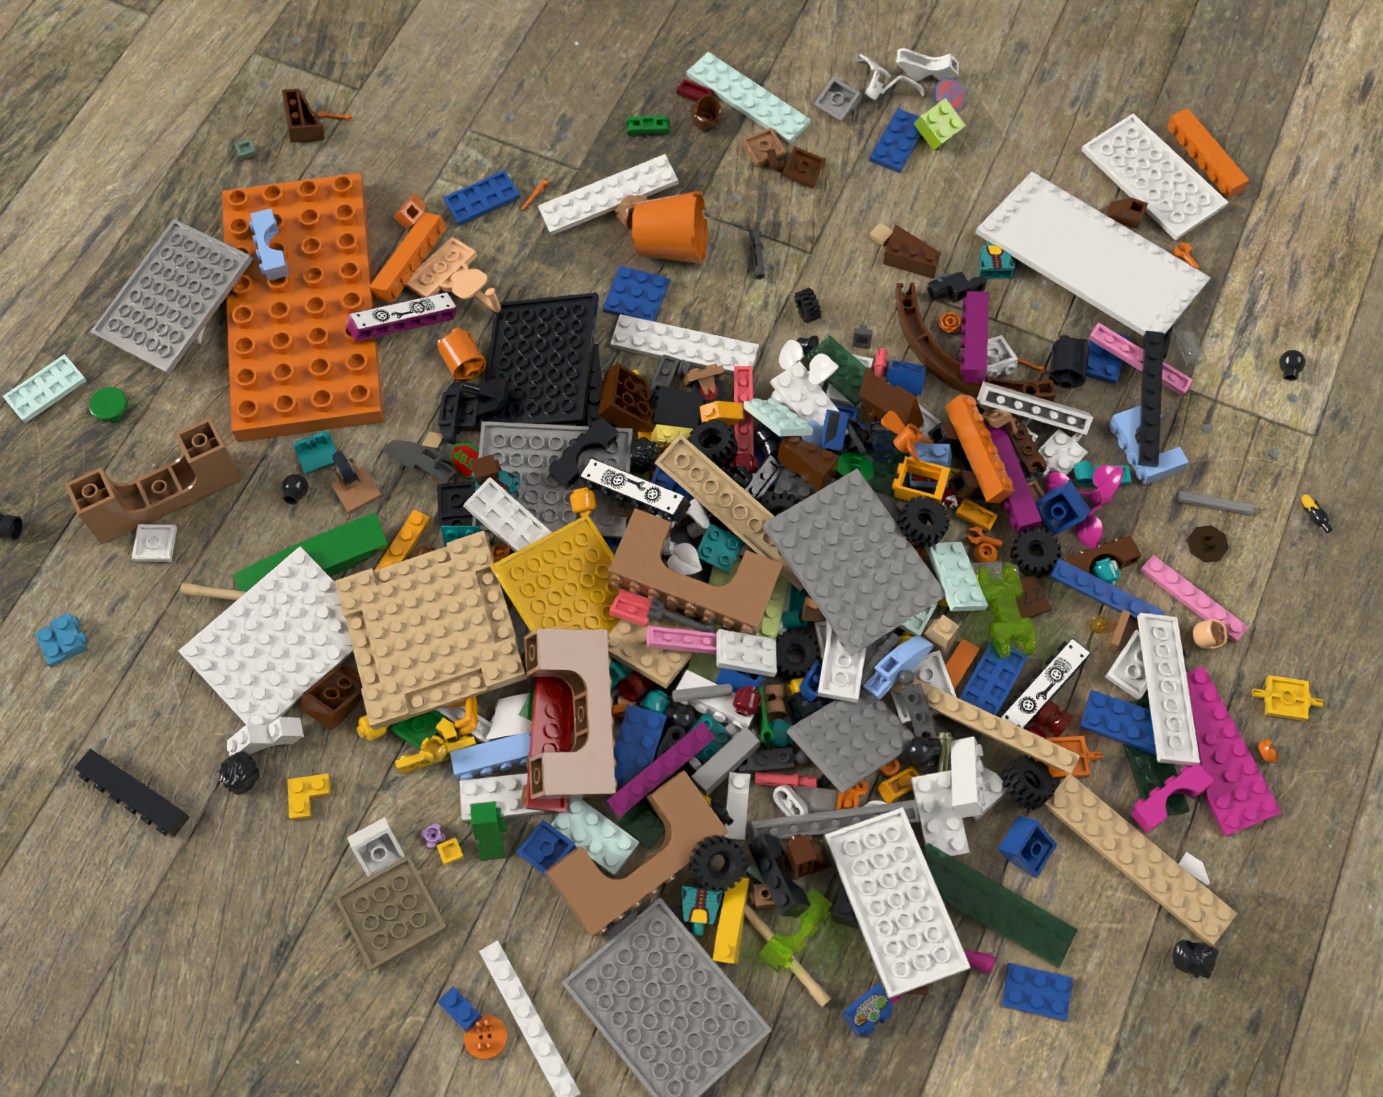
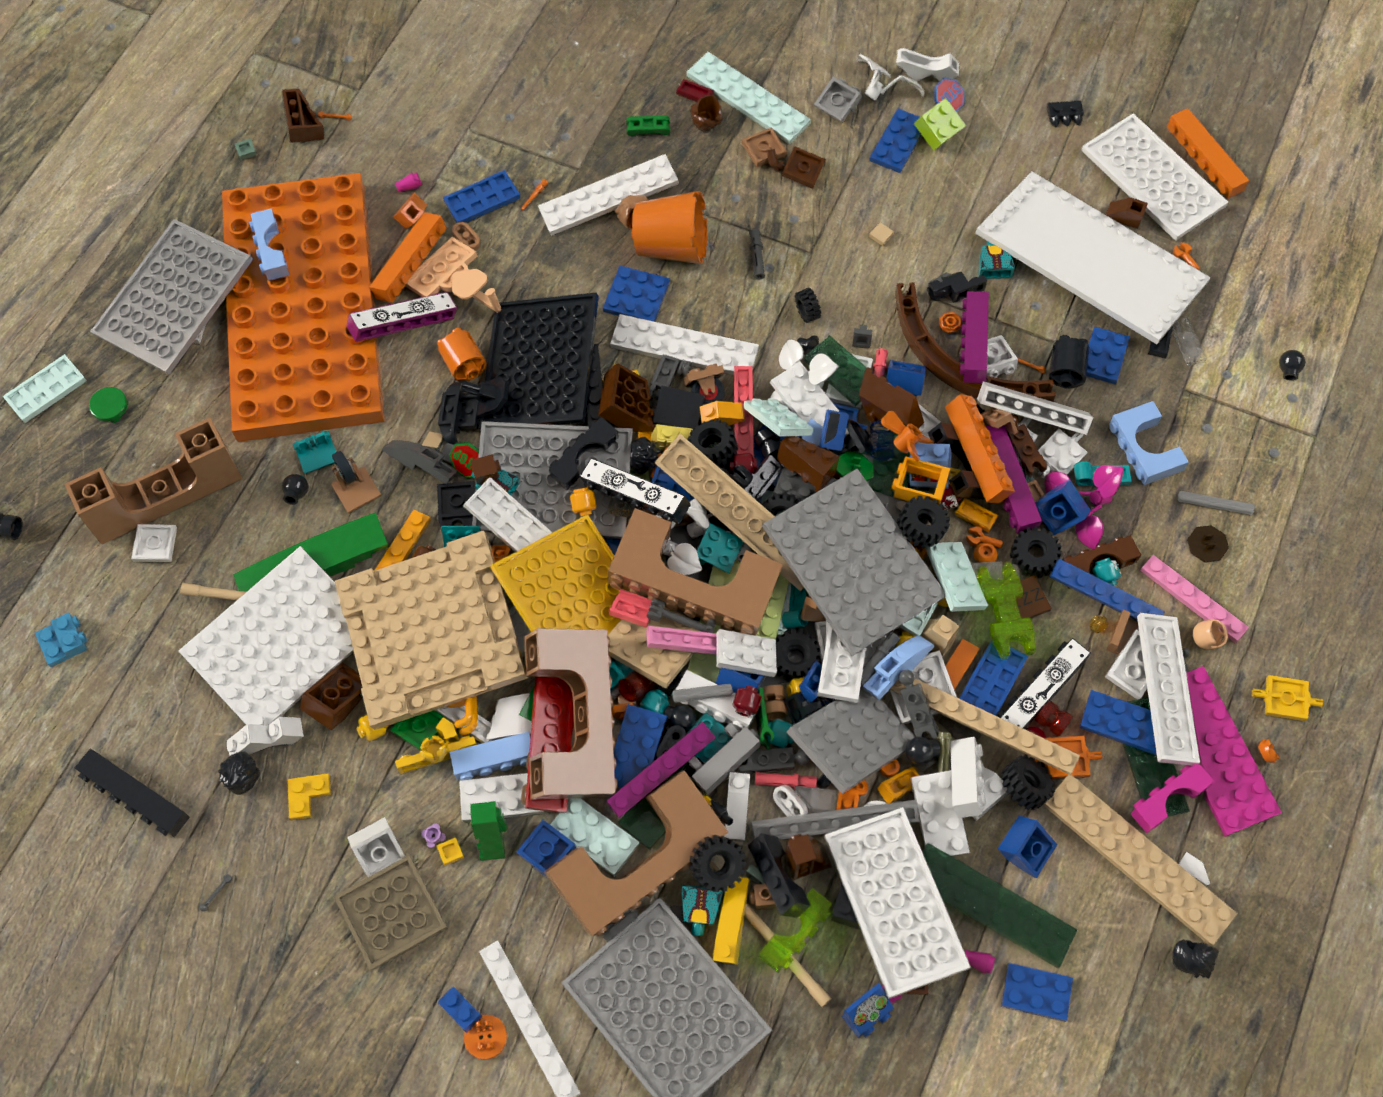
(226, 879): none -> dark grey hinge
(409, 182): none -> dark pink cone
(468, 236): none -> medium nougat plate
(911, 254): reddish brown wedge -> none
(1065, 112): none -> black plate
(1134, 356): bright pink plate -> none
(1151, 399): black plate -> none
(1316, 513): black piece -> none

